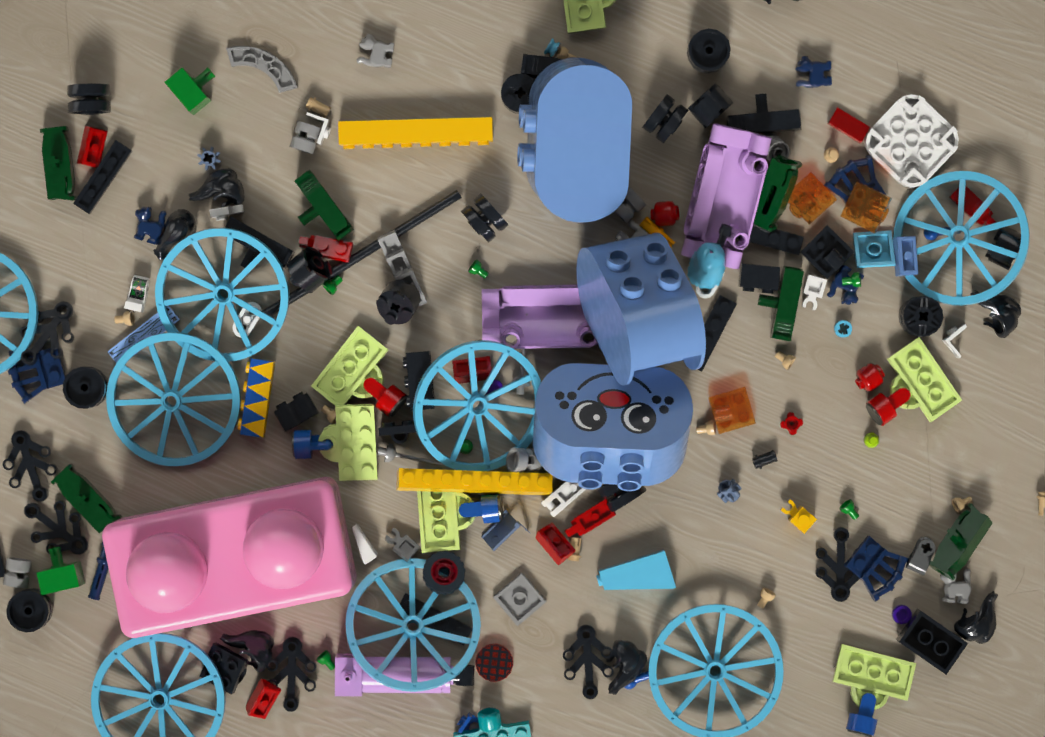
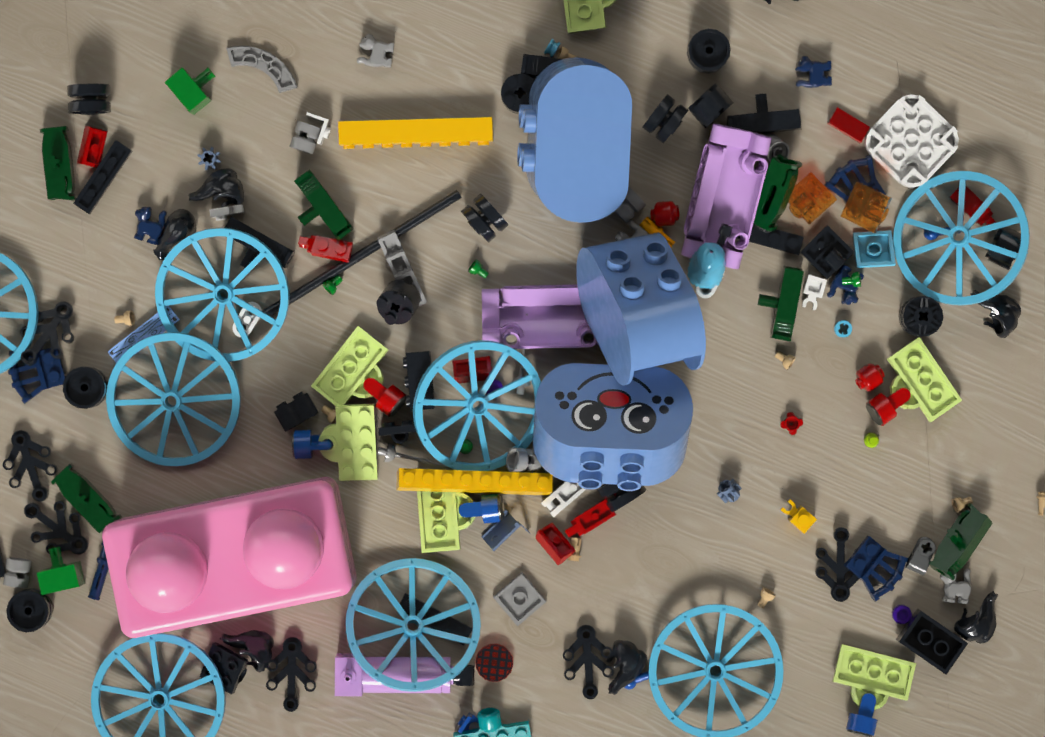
(137, 293): leg -> none
(257, 397): brick -> none
(262, 699): red slope -> none
(309, 269): black brick -> none
(318, 107): tan pin -> none
(325, 658): green piece -> none
(366, 549): white slope -> none
(404, 547): dark grey plate -> none
(440, 584): black wheel -> none
(639, 573): medium azure slope -> none
(708, 428): tan piece -> none
(716, 323): black plate -> none
(731, 410): clear orange plate -> none
(759, 277): black brick -> none
(764, 459): black pin -> none
(831, 155): tan piece -> none
(848, 508): green piece -> none
(905, 255): medium blue slope -> none
(953, 332): white bracket -> none

